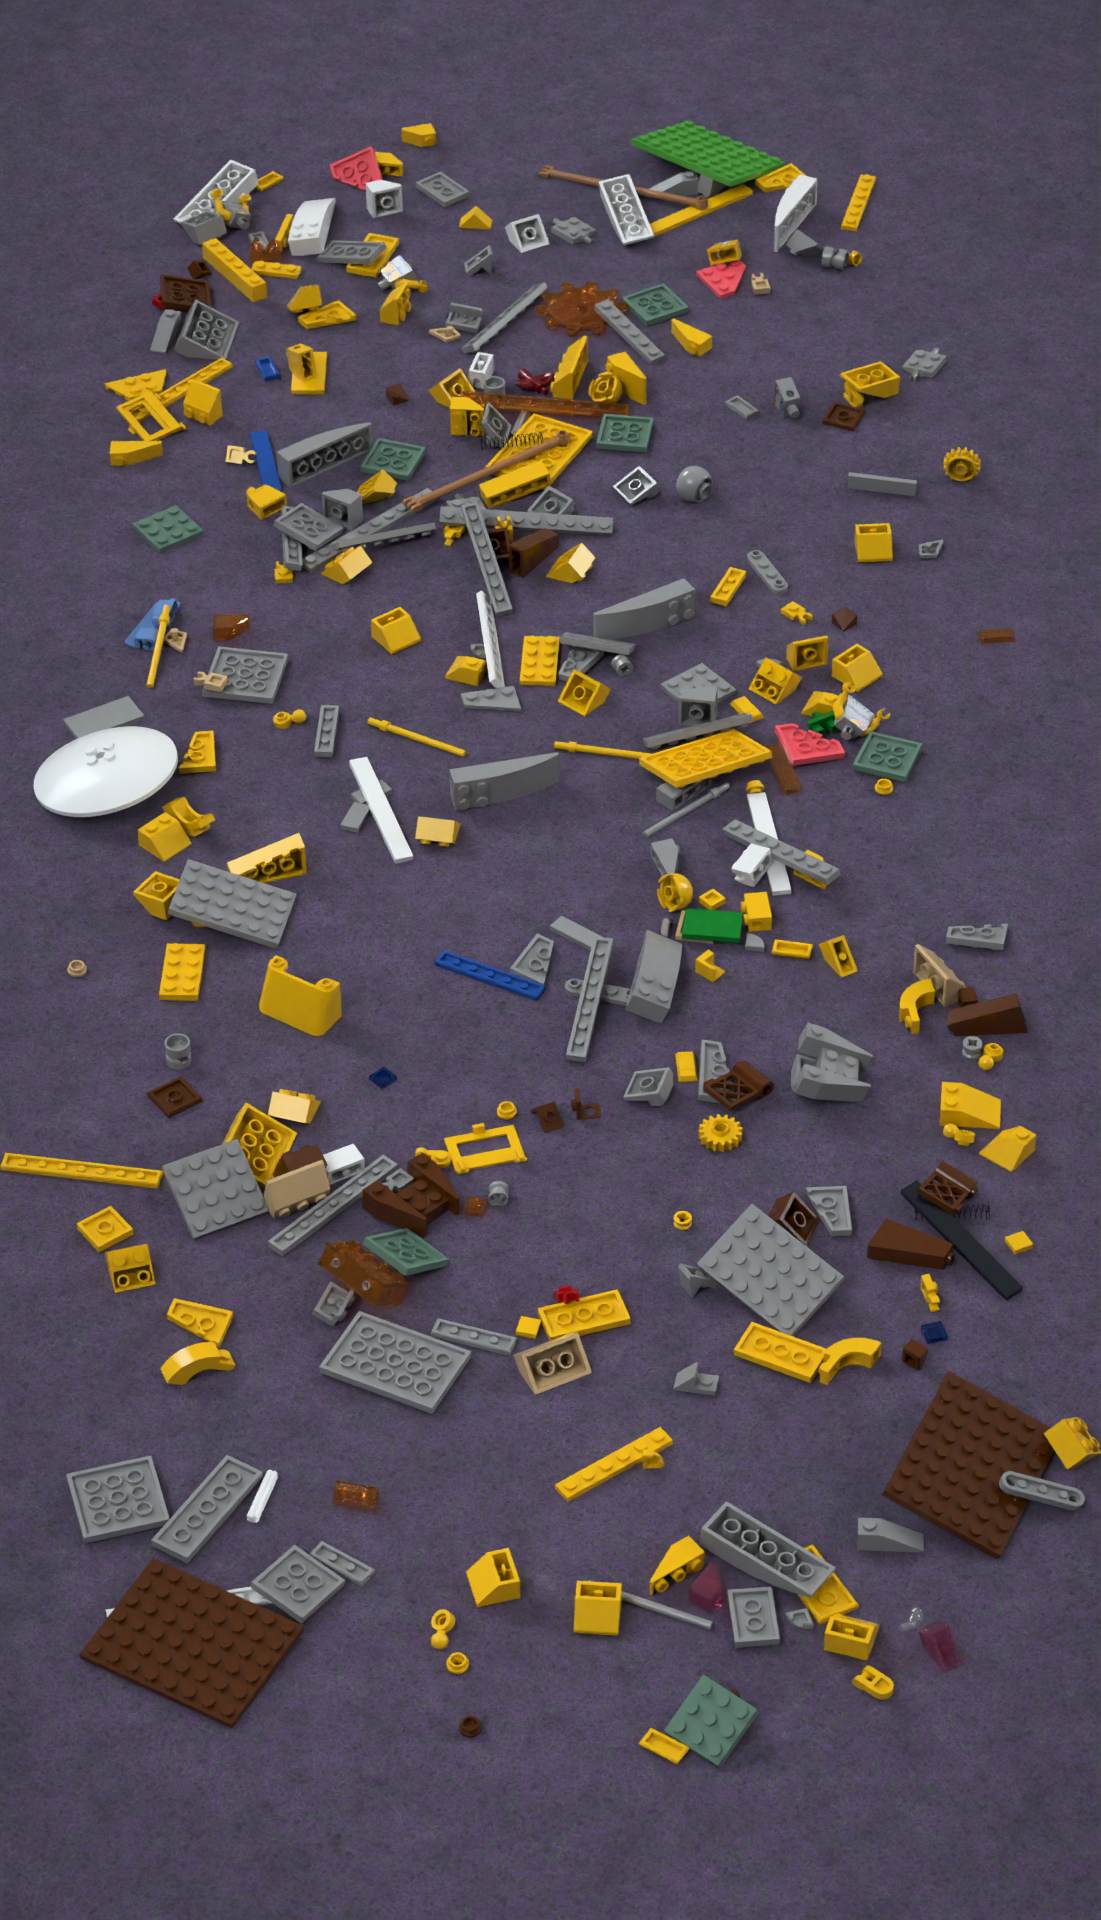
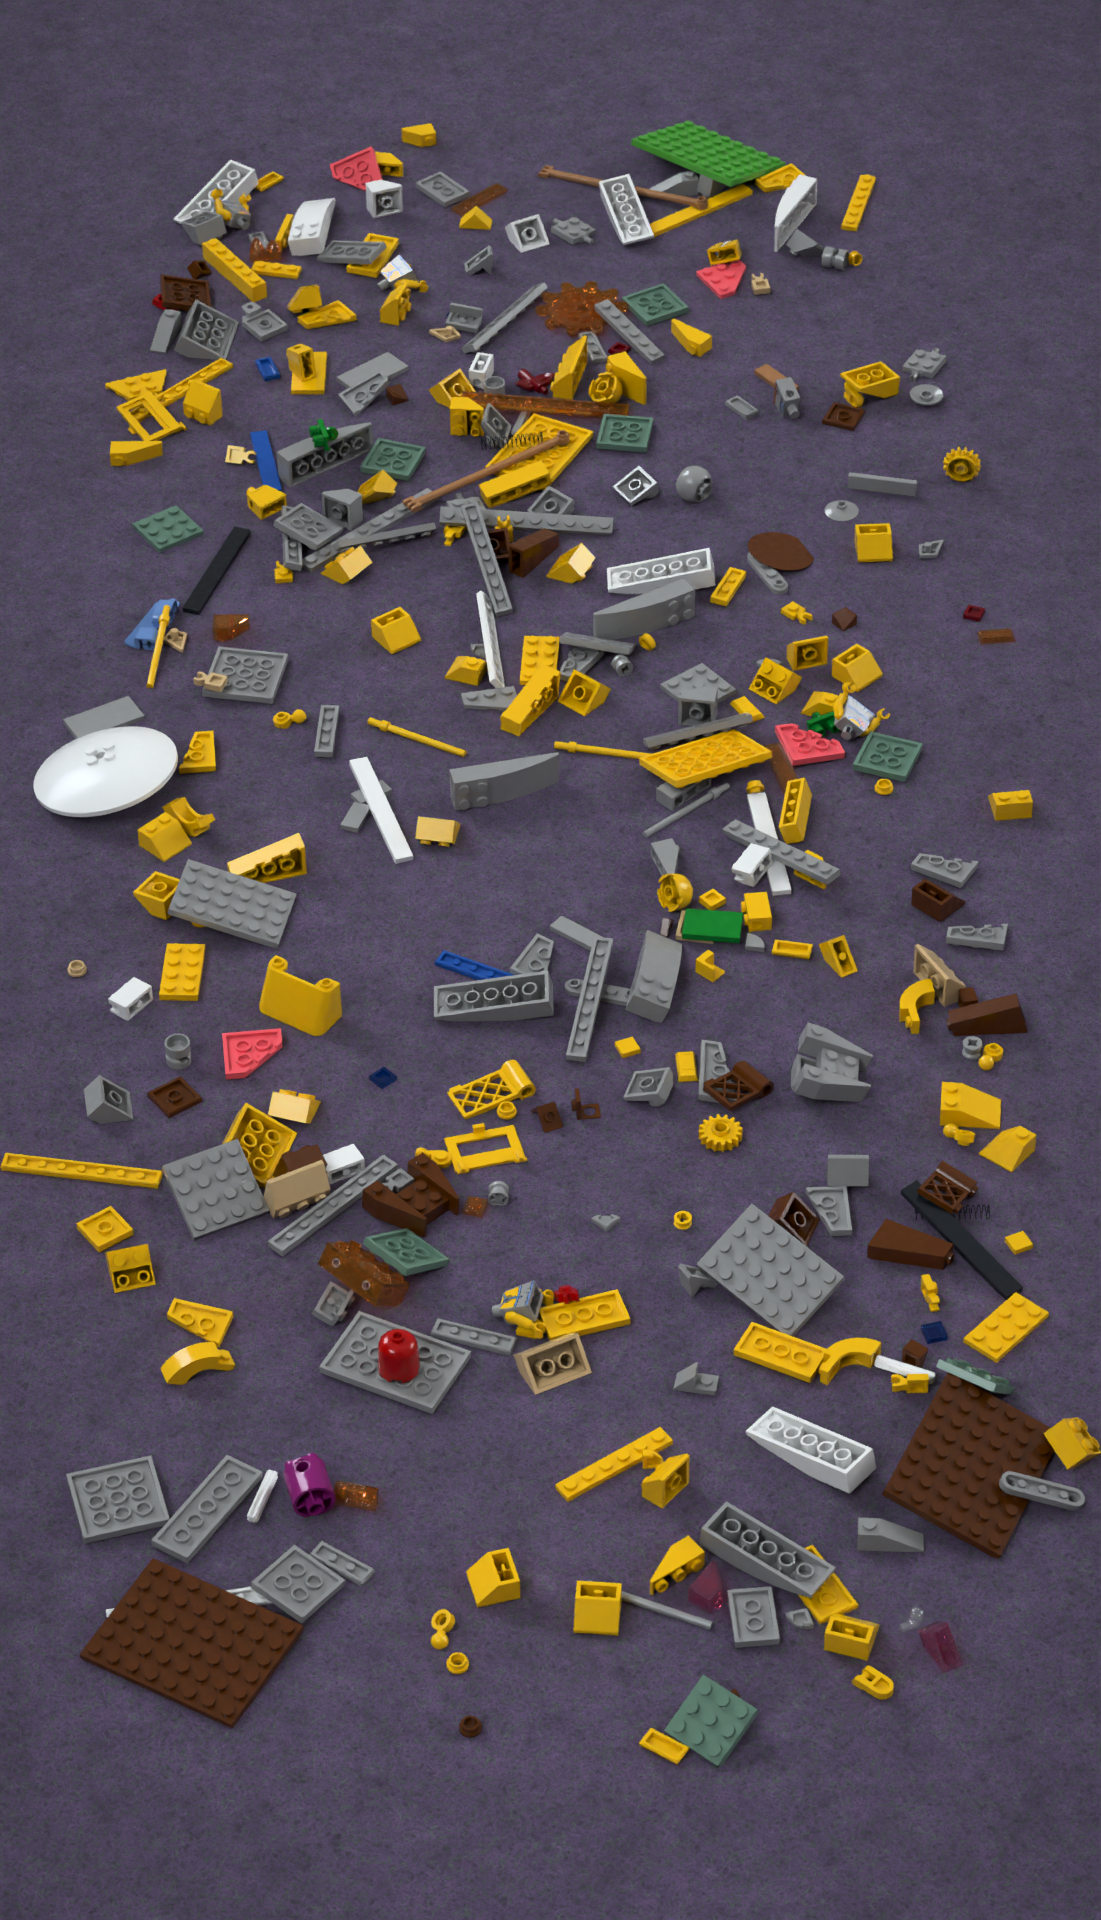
(107, 1102): none -> light grey slope
(131, 998): none -> white brick
(216, 570): none -> black tile
(249, 1050): none -> coral plate
(256, 318): none -> light grey plate
(309, 1485): none -> magenta cylinder
(322, 435): none -> green hips
(364, 392): none -> light grey wing
(386, 362): none -> light grey tile
(398, 1356): none -> red cylinder
(479, 199): none -> clear orange tile
(496, 999): none -> light grey slope
(512, 1080): none -> yellow piece
(522, 1306): none -> torso
(532, 700): none -> yellow wedge
(594, 349): none -> light grey tile
(605, 1222): none -> light grey tile
(619, 348): none -> dark red tile
(627, 1047): none -> yellow tile
(647, 642): none -> yellow tile
(648, 575): none -> white slope
(666, 1480): none -> yellow slope
(769, 375): none -> medium nougat tile
(780, 551): none -> reddish brown sticker
(795, 811): none -> yellow brick
(814, 1449): none -> white slope
(841, 510): none -> light grey dish
(848, 1170): none -> light grey slope
(901, 1367): none -> white axle
(912, 1384): none -> yellow plate
(926, 394): none -> light grey dish
(935, 900): none -> reddish brown slope
(948, 871): none -> light grey wing
(974, 613): none -> dark red tile
(976, 1375): none -> sand green plate
(1006, 1327): none -> yellow plate
(1011, 805): none -> yellow slope

